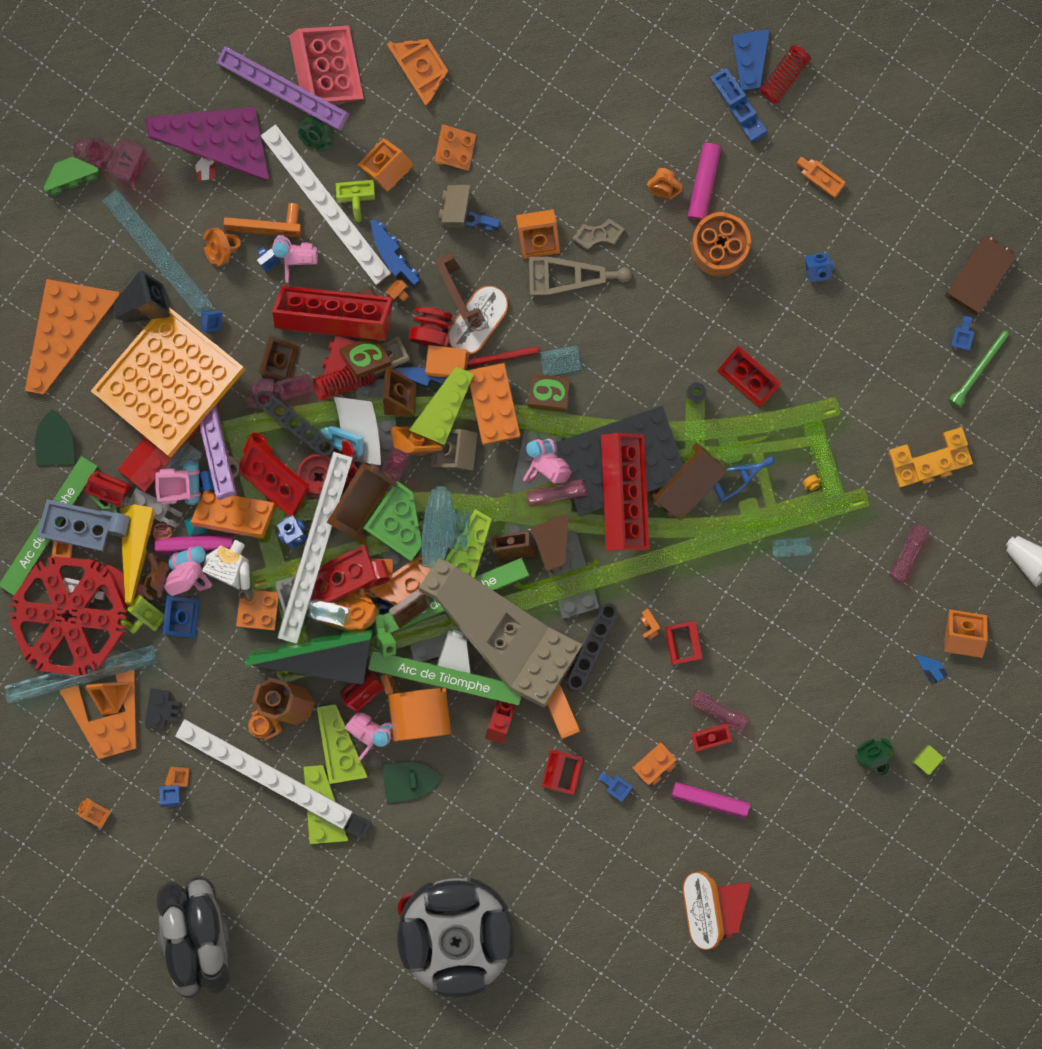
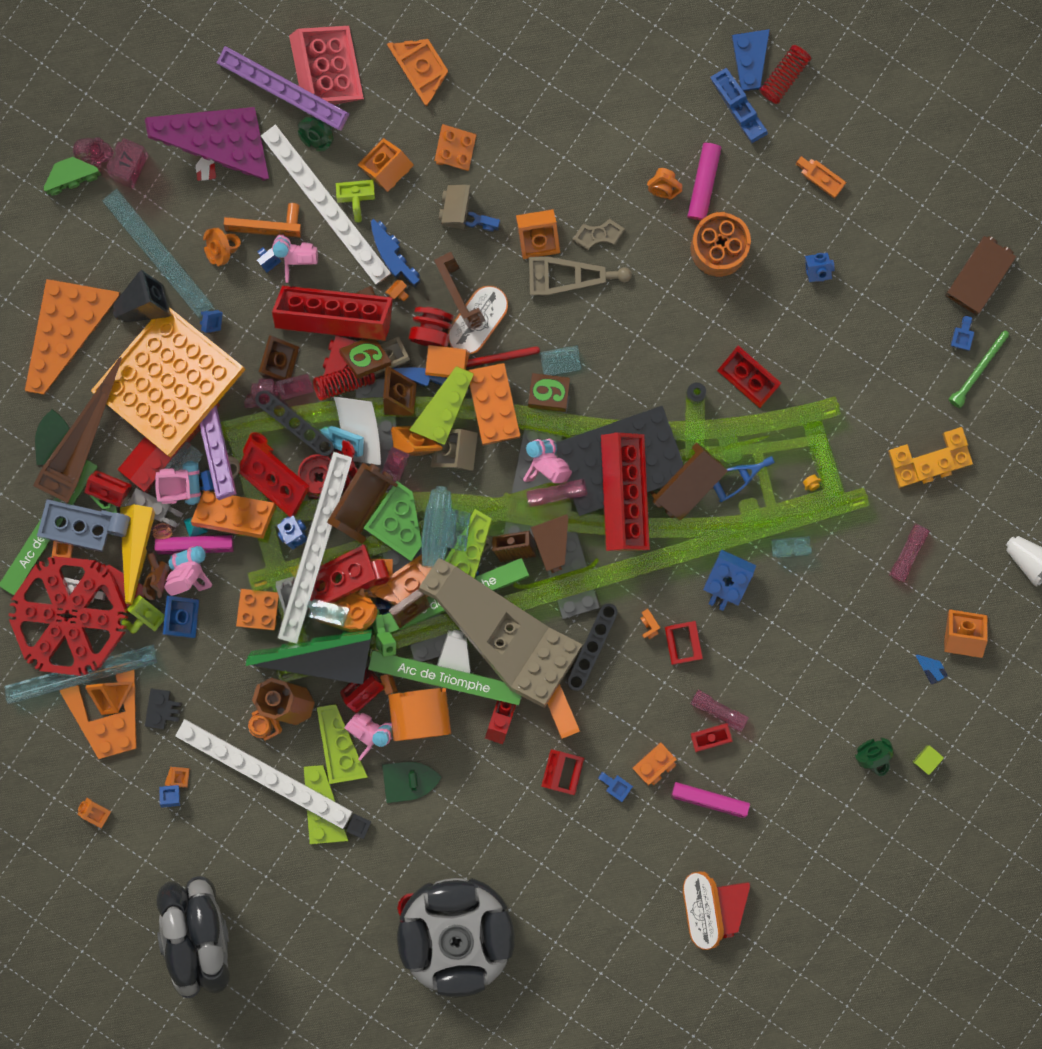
(64, 467): none -> reddish brown plate
(229, 568): white torso -> none
(725, 588): none -> blue hinge

